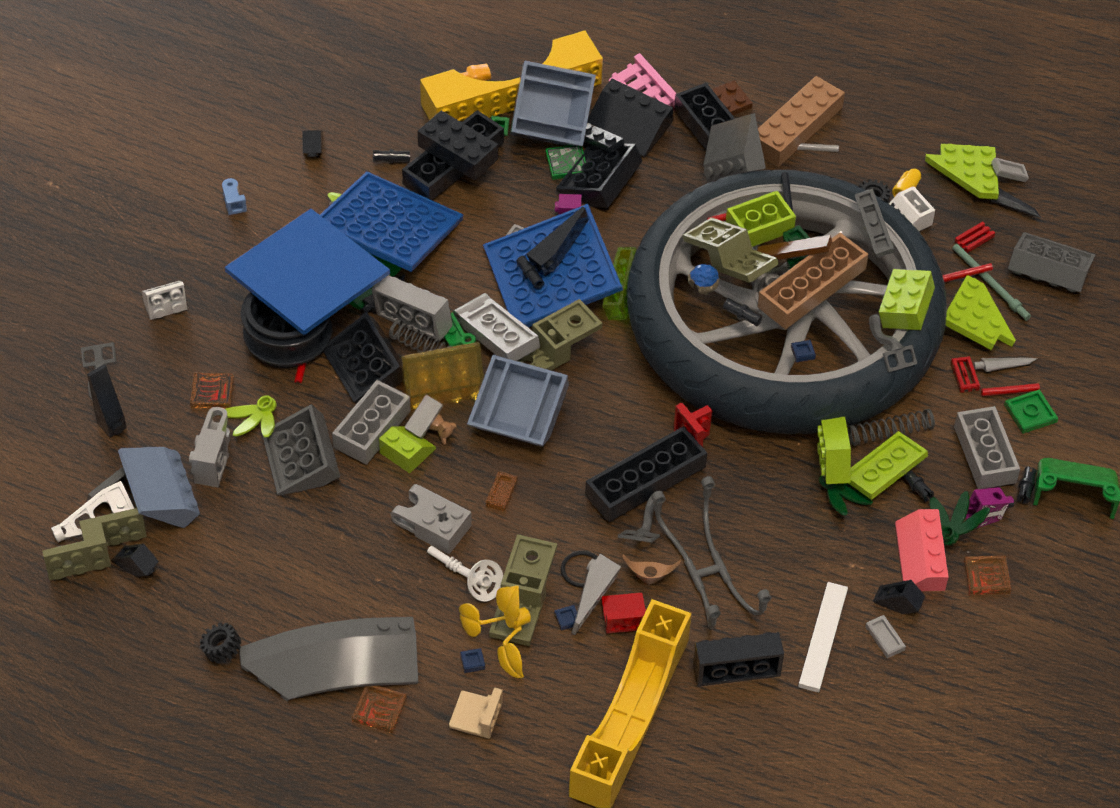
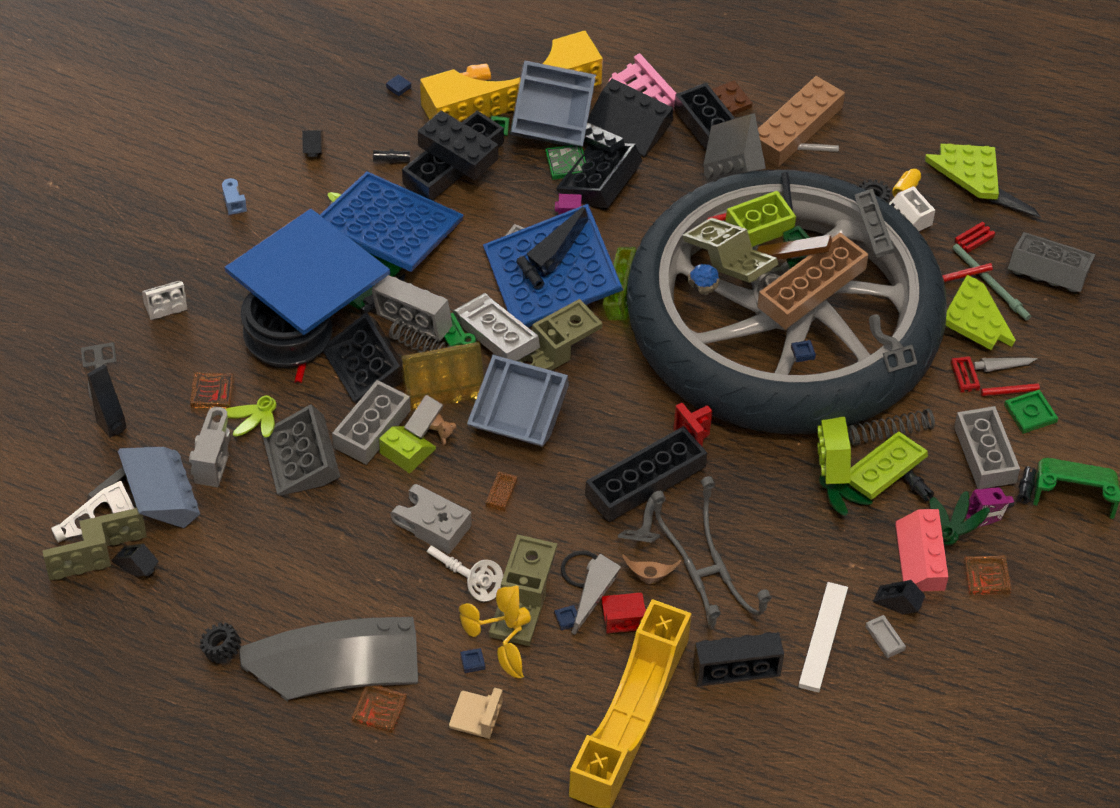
(398, 85): none -> dark blue tile
(742, 312): black pin -> none
(906, 299): lime brick -> none
(1010, 169): light grey tile -> none

